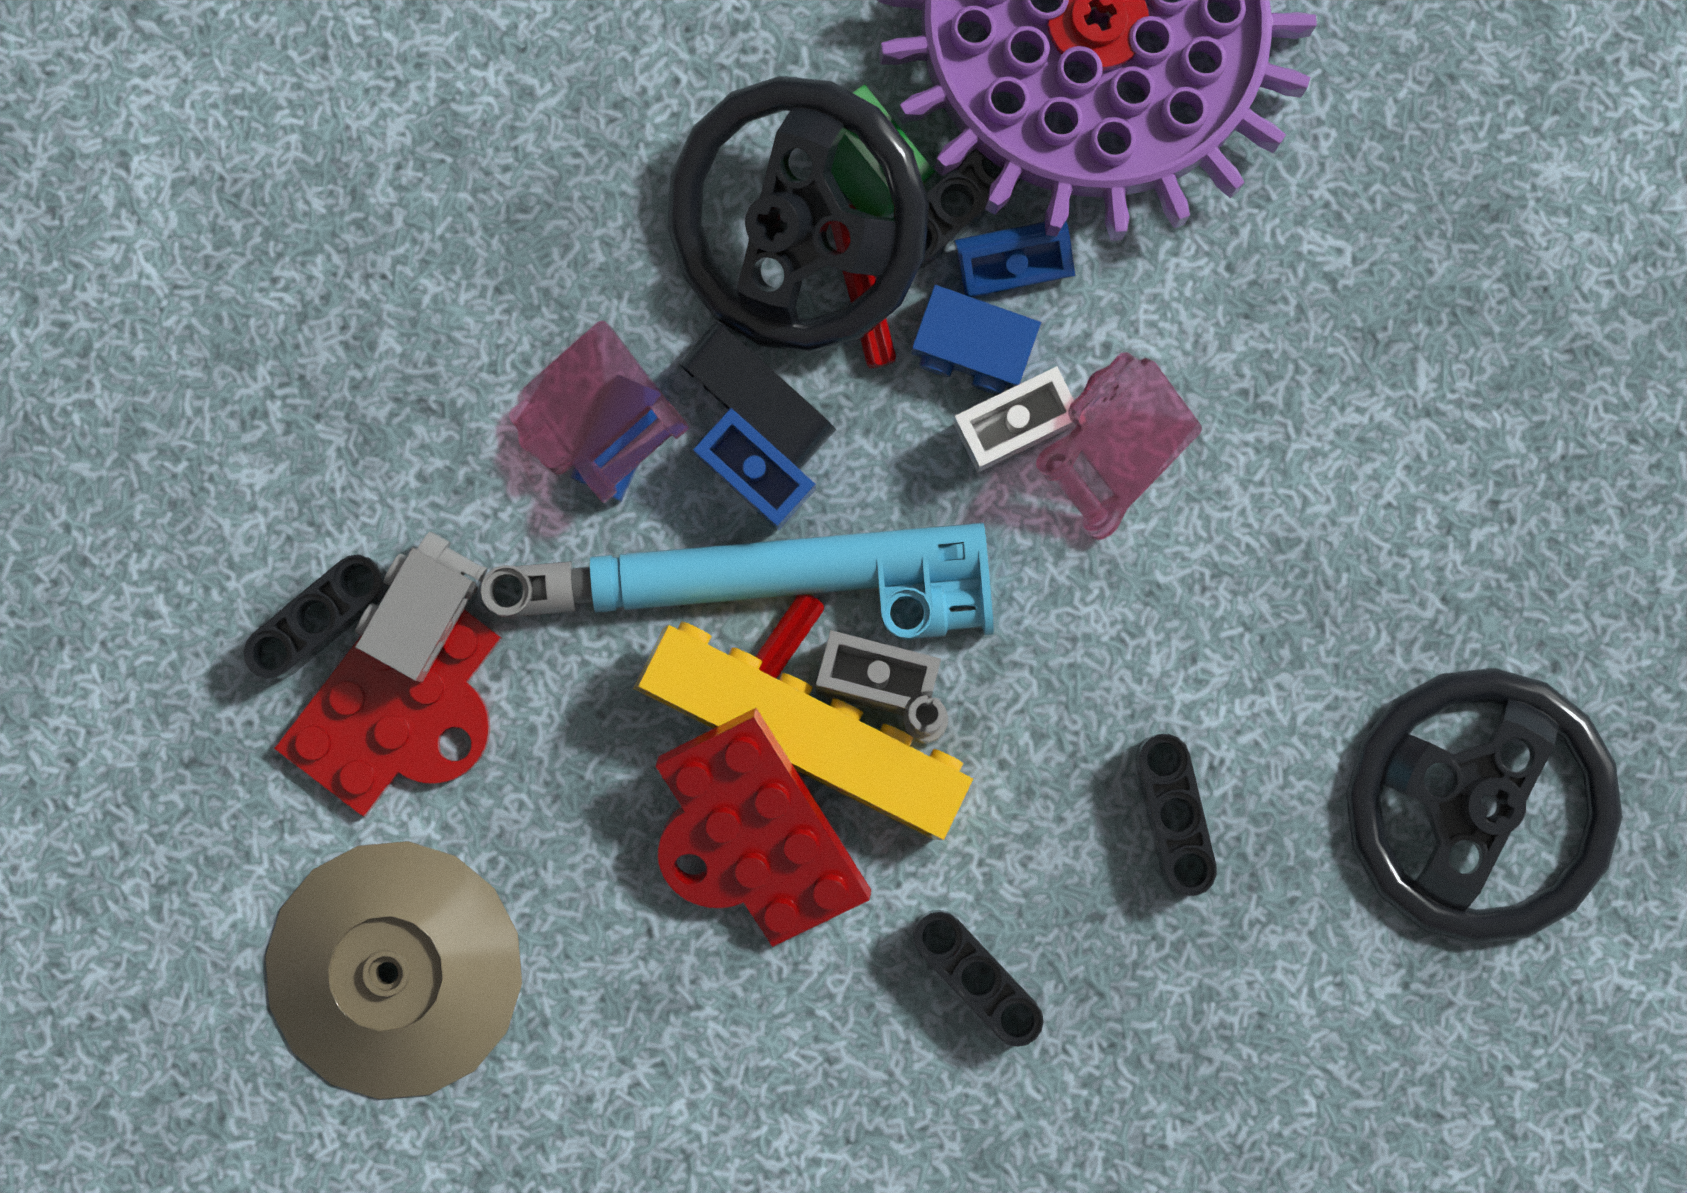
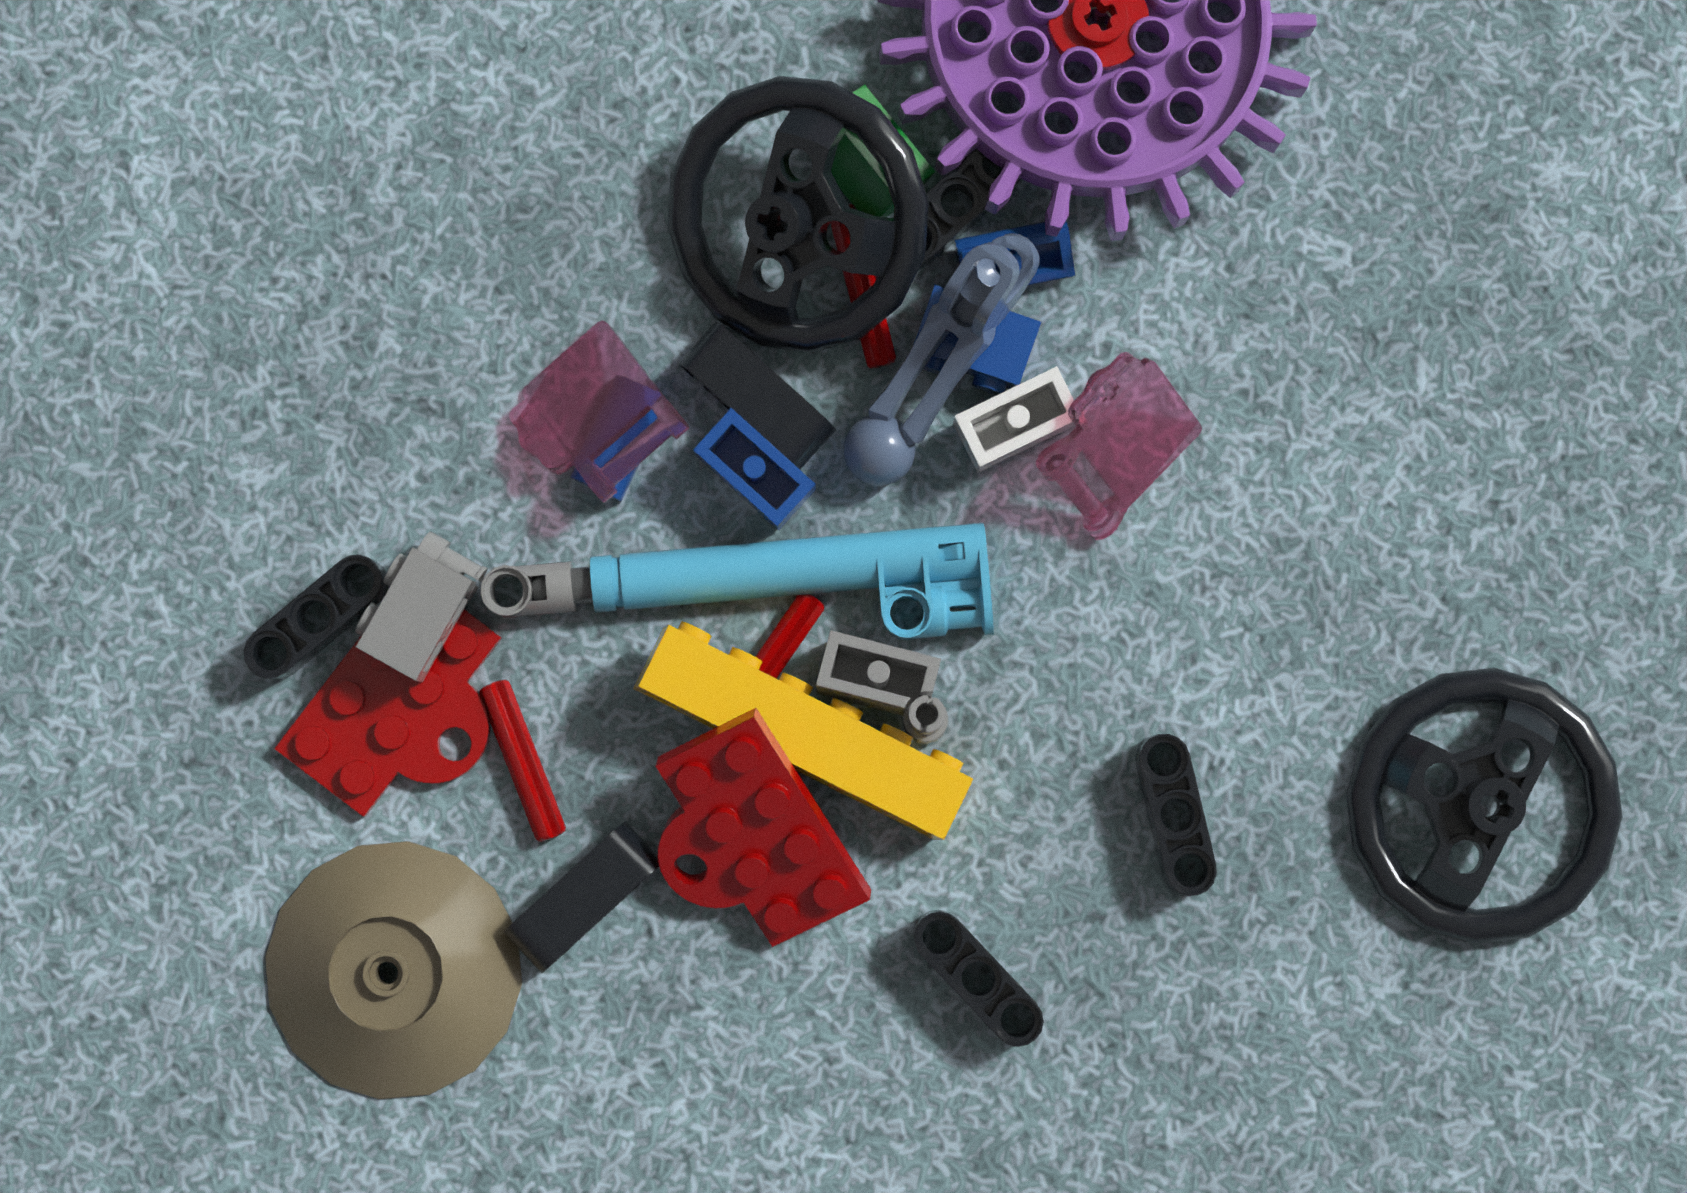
(522, 760): none -> red axle
(582, 897): none -> black beam
(971, 306): none -> sand blue piece

